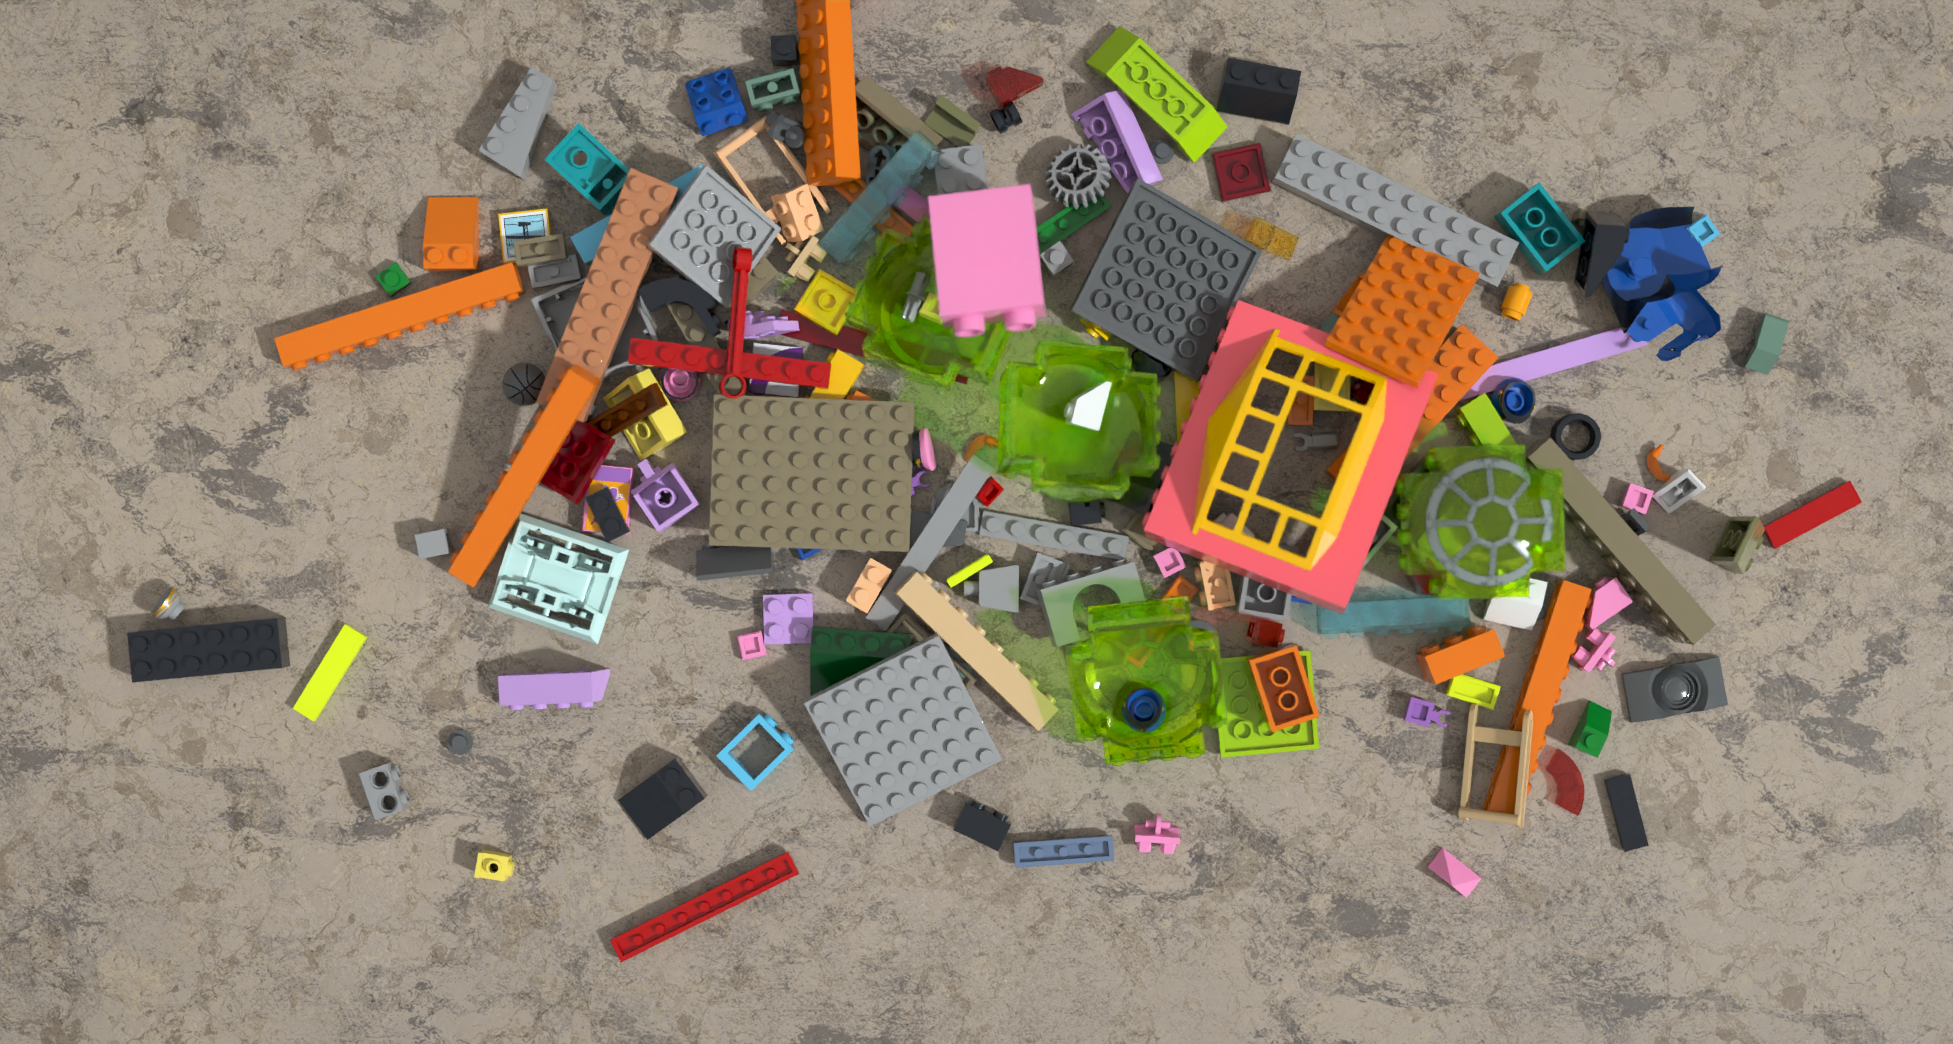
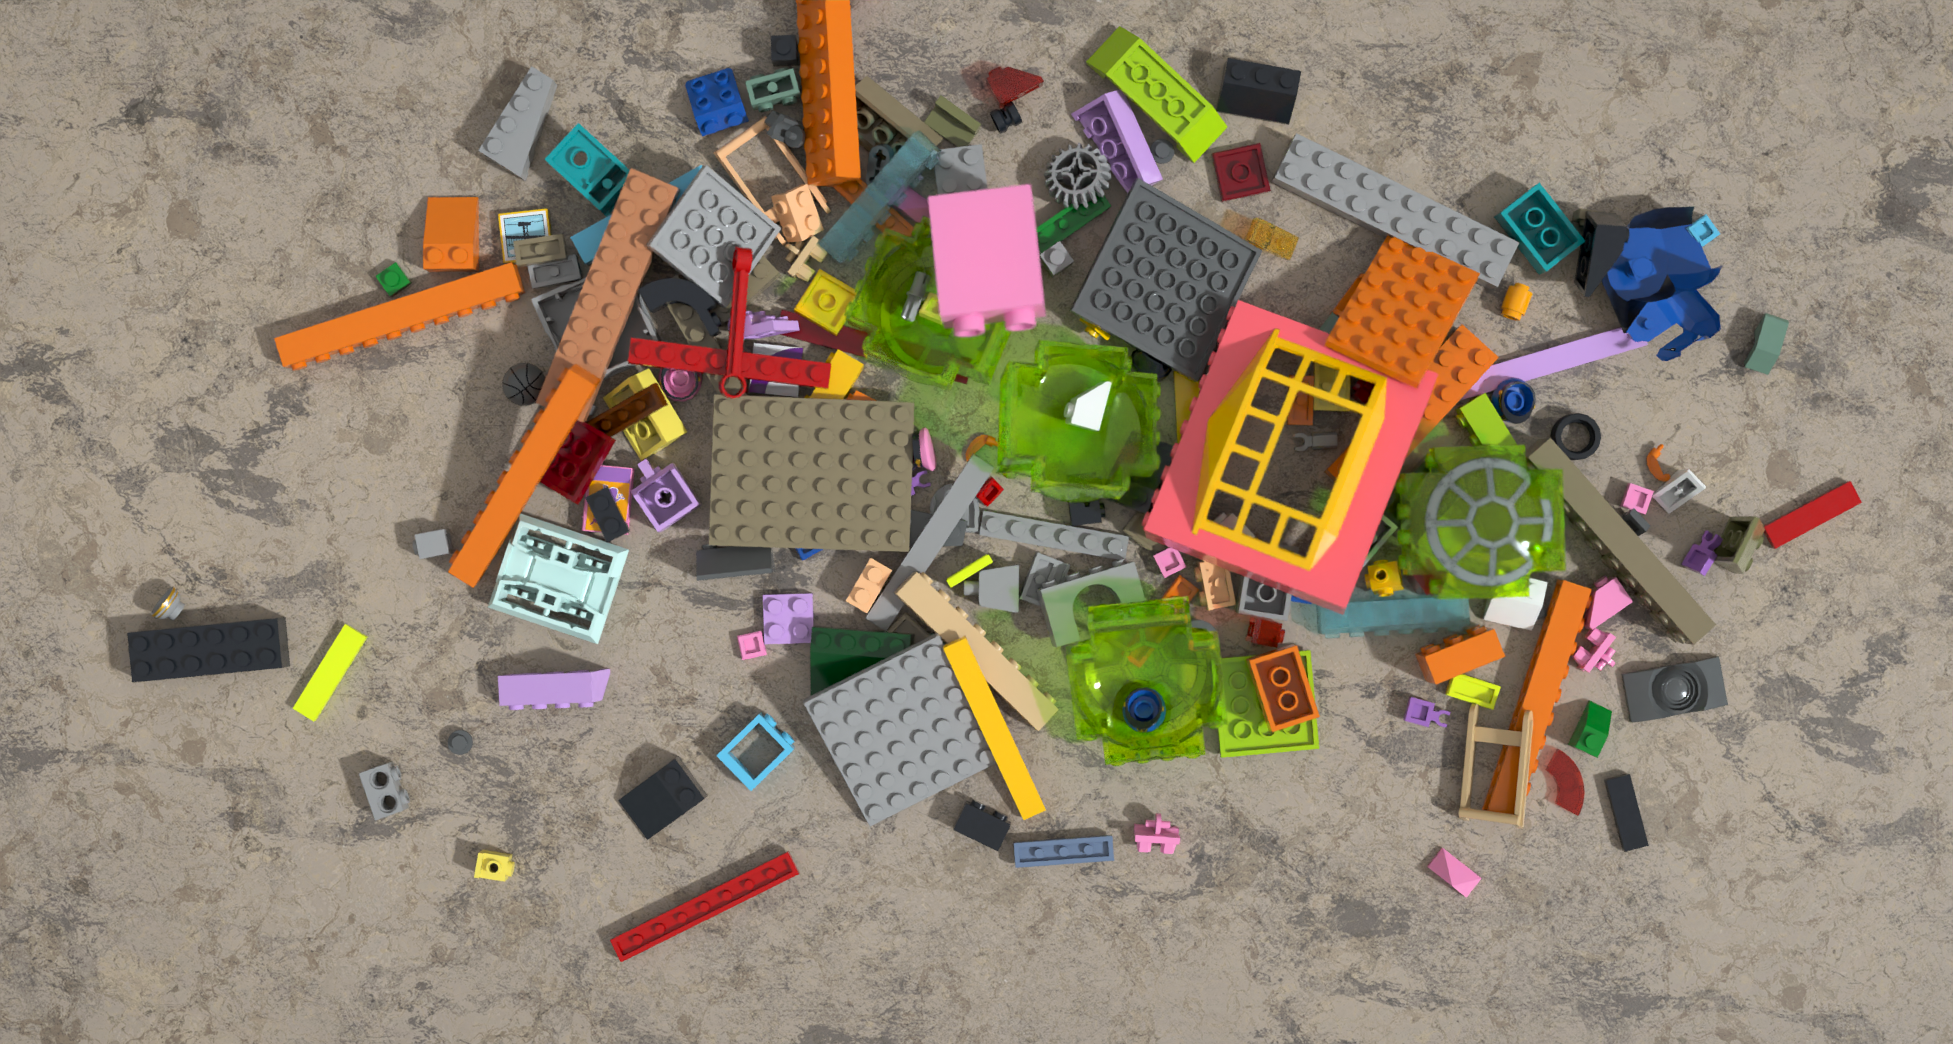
(994, 727): none -> yellow tile
(1391, 582): none -> yellow brick
(1702, 557): none -> medium lavender plate

